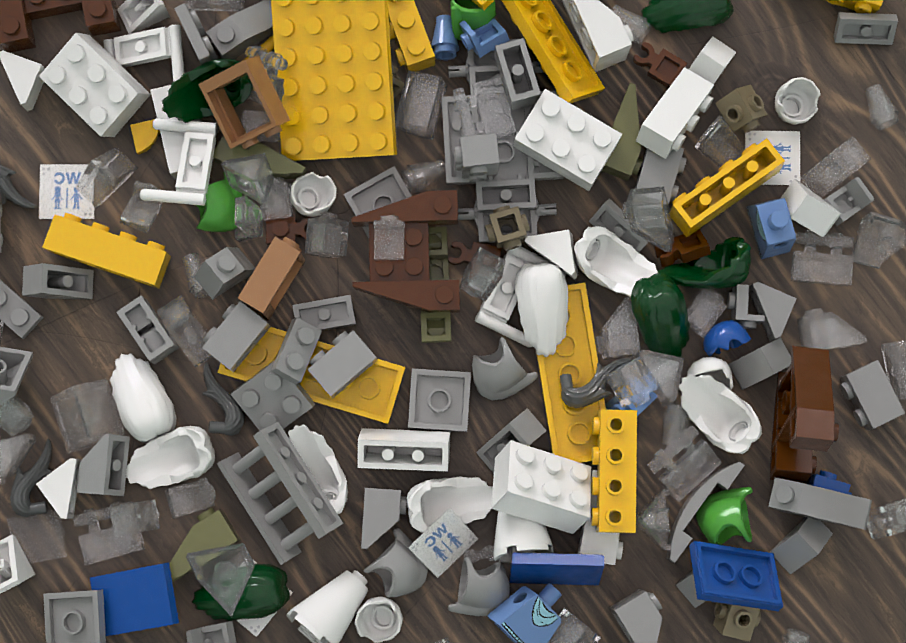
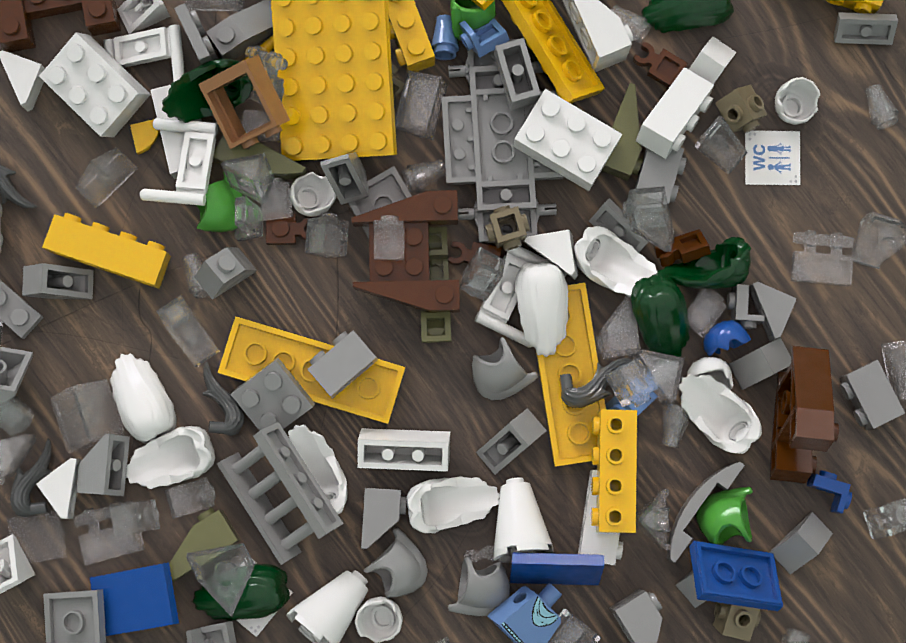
(59, 193): clear sticker -> none
(140, 213): clear bracket -> none
(147, 329): light grey brick -> none
(235, 336): light grey brick -> none
(272, 277): medium nougat window -> none
(296, 350): light grey plate -> none
(327, 313): light grey plate -> none
(346, 177): none -> light grey slope
(439, 400): light grey plate -> none
(443, 543): clear sticker -> none
(477, 157): light grey brick -> none
(492, 107): clear plate -> none
(541, 487): white brick -> none
(690, 468): clear plate -> none
(726, 187): yellow brick -> none
(771, 227): medium blue torso -> none
(809, 208): white slope -> none
(820, 503): light grey slope -> none
(827, 331): clear slope -> none
(836, 167): clear slope -> none
(850, 199): light grey bracket -> none

